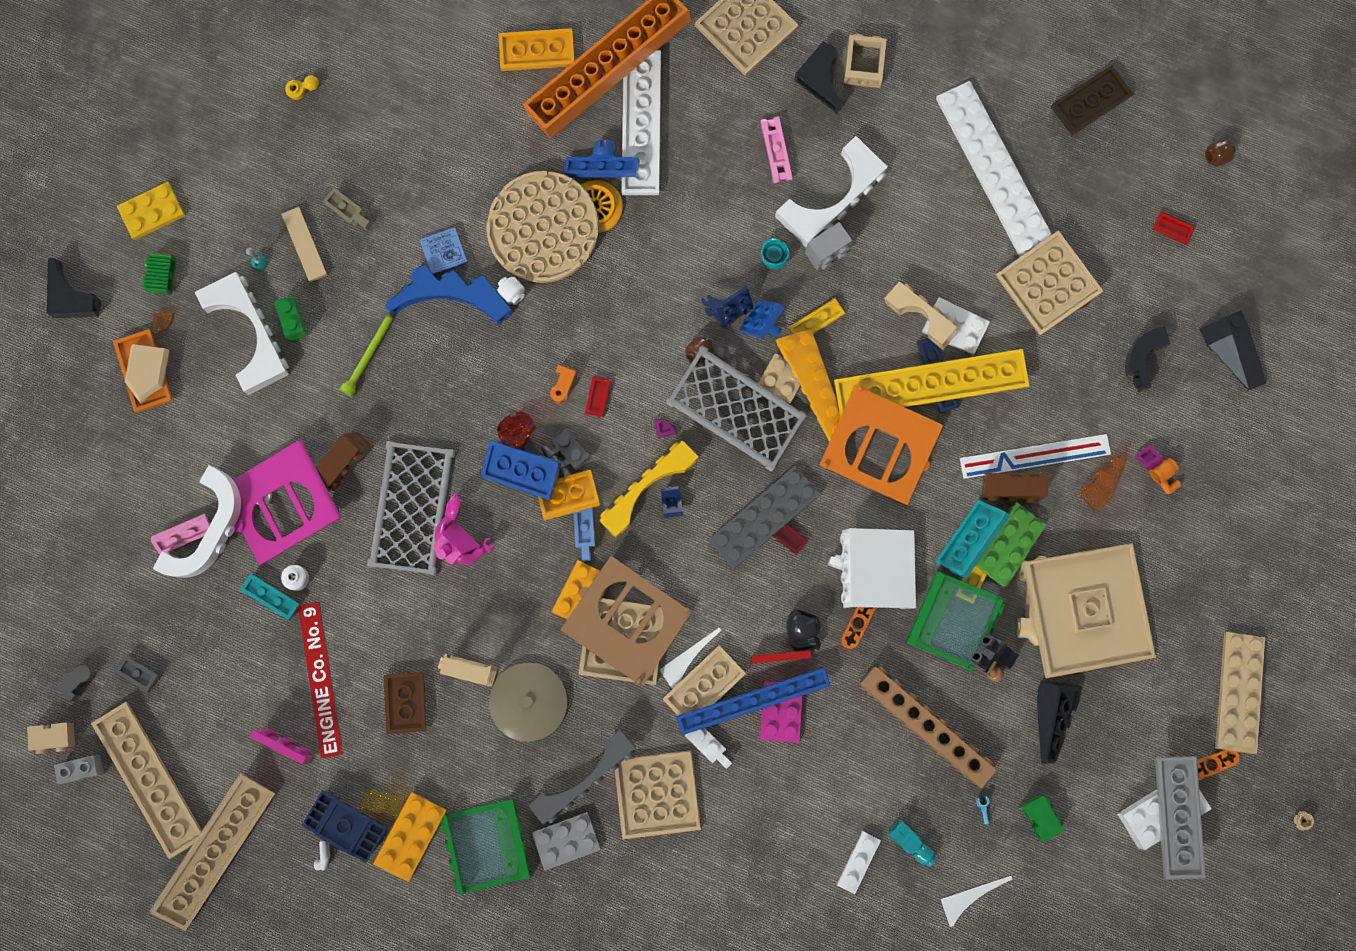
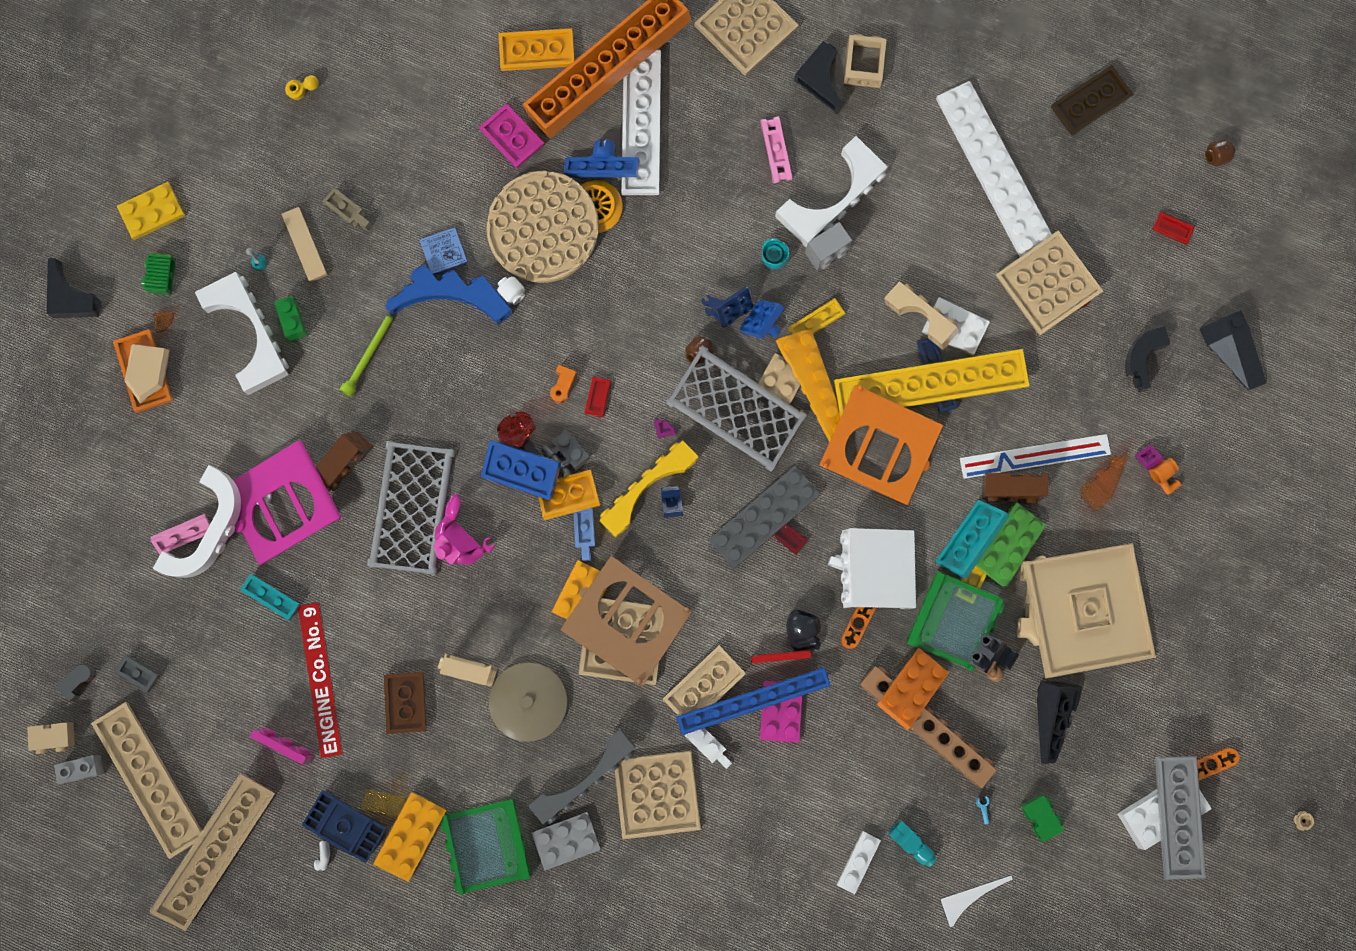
(301, 577): white head -> none
(511, 136): none -> dark pink plate
(676, 668): white sticker -> none
(912, 688): none -> orange plate
(1240, 693): tan plate -> none

